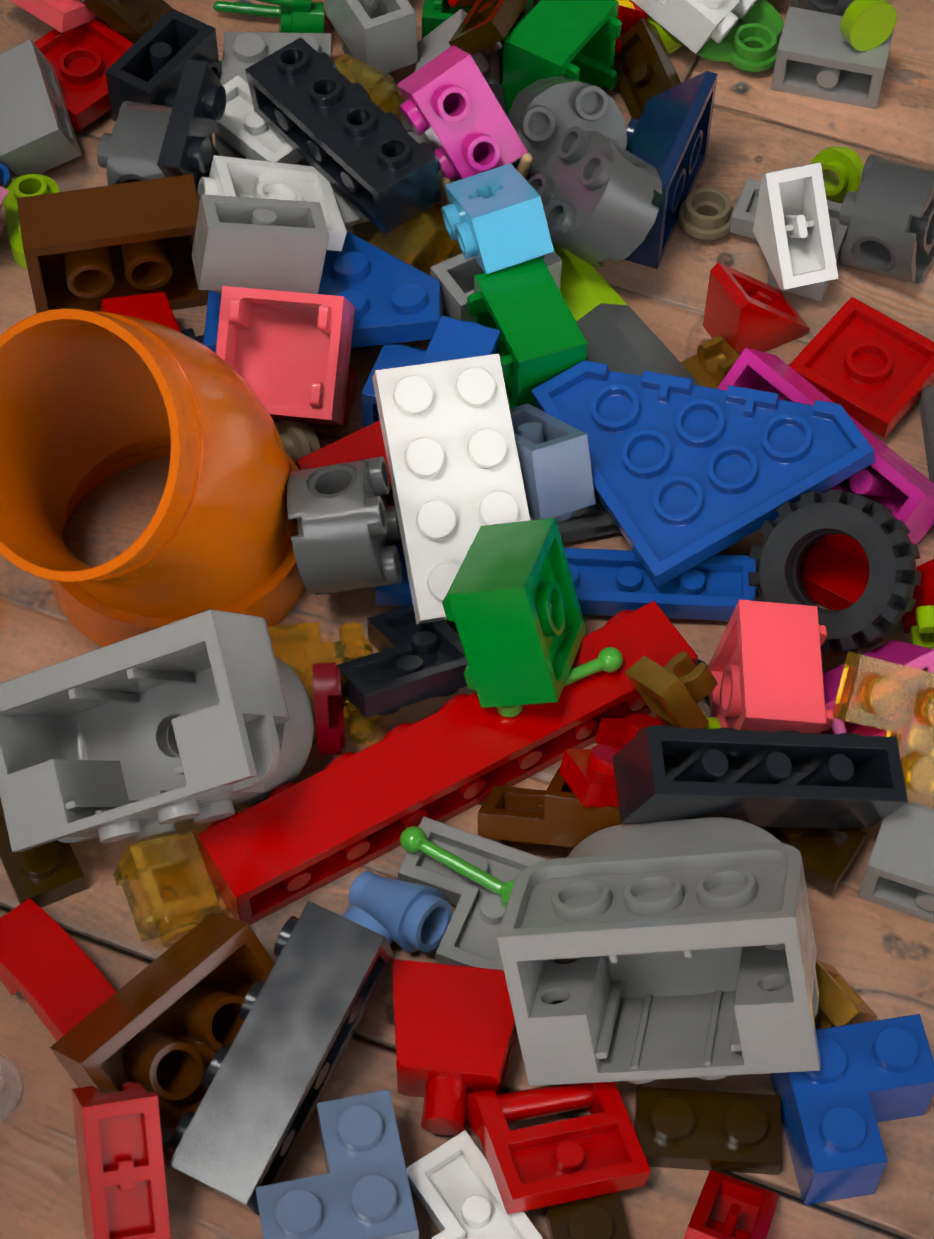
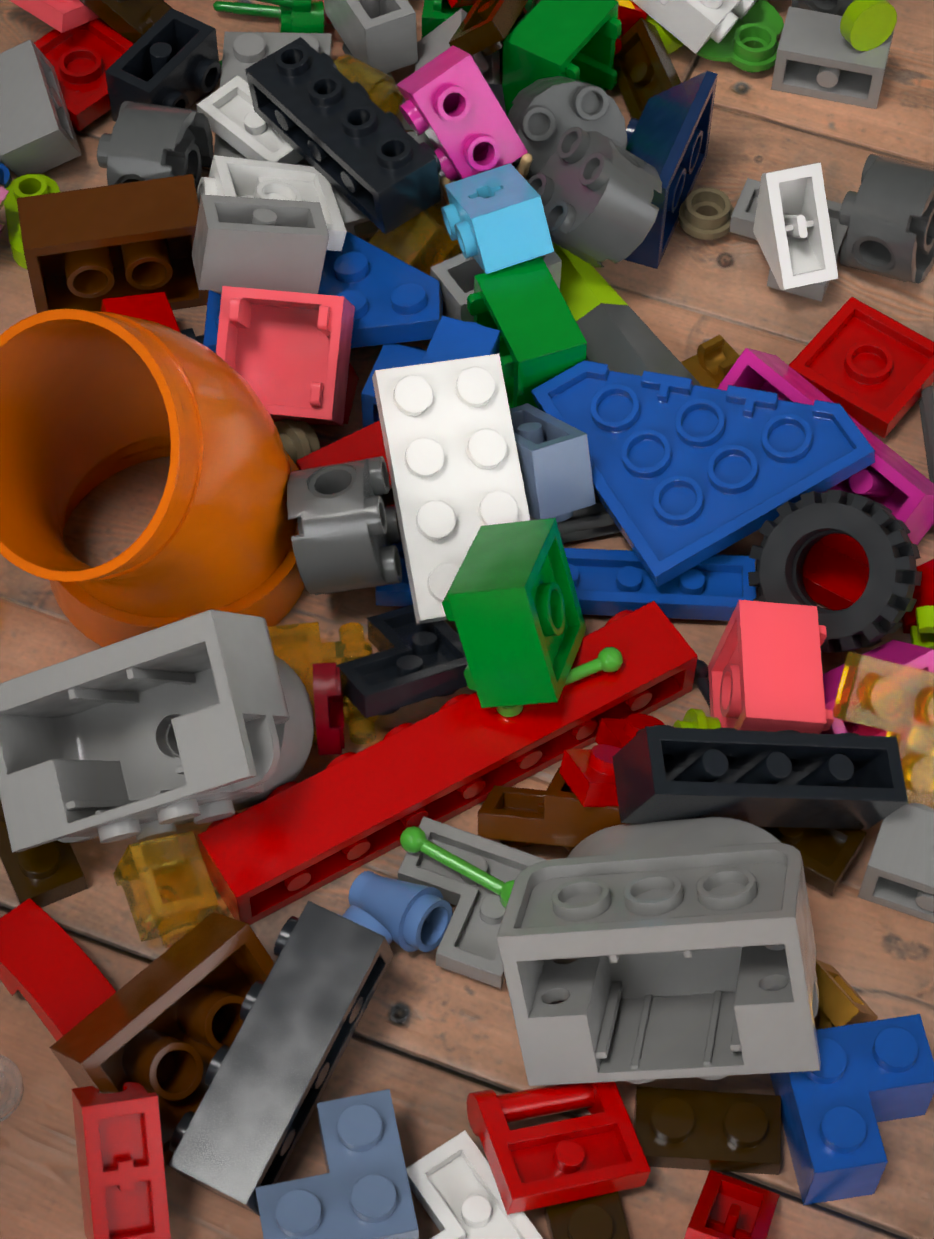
(191, 123): black plate -> none
(450, 1037): red torso -> none
(674, 689): pearl gold tile -> none
(749, 312): red slope -> none
(847, 167): lime plate -> none

